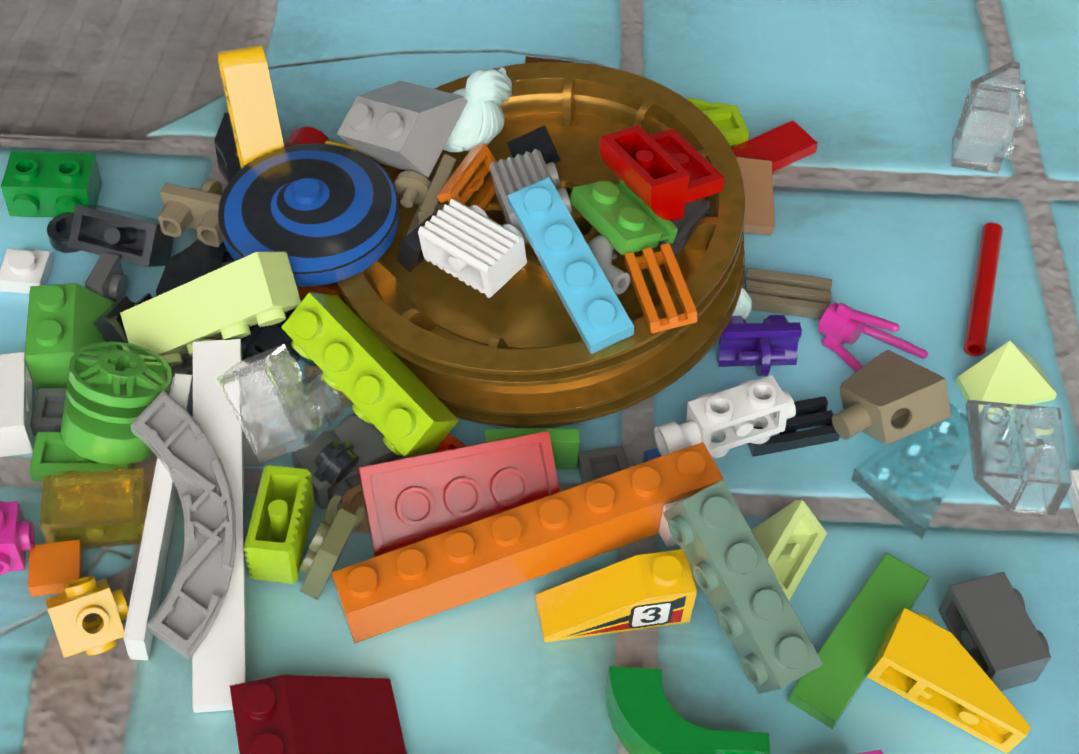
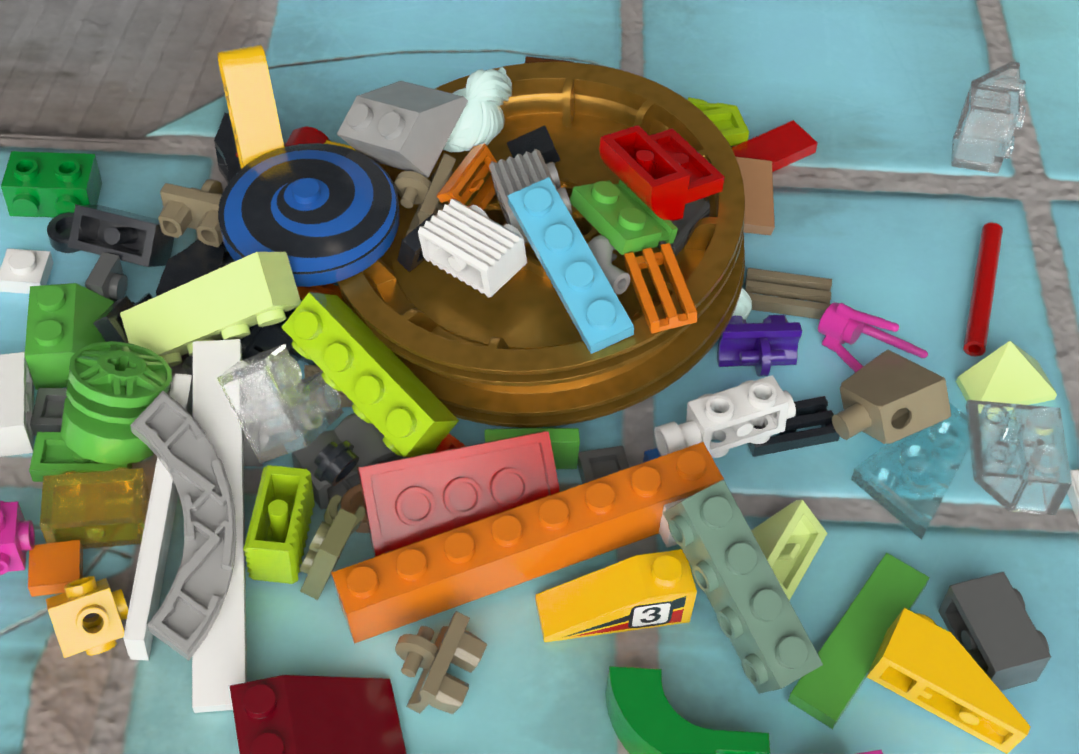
(451, 646): none -> dark tan hips

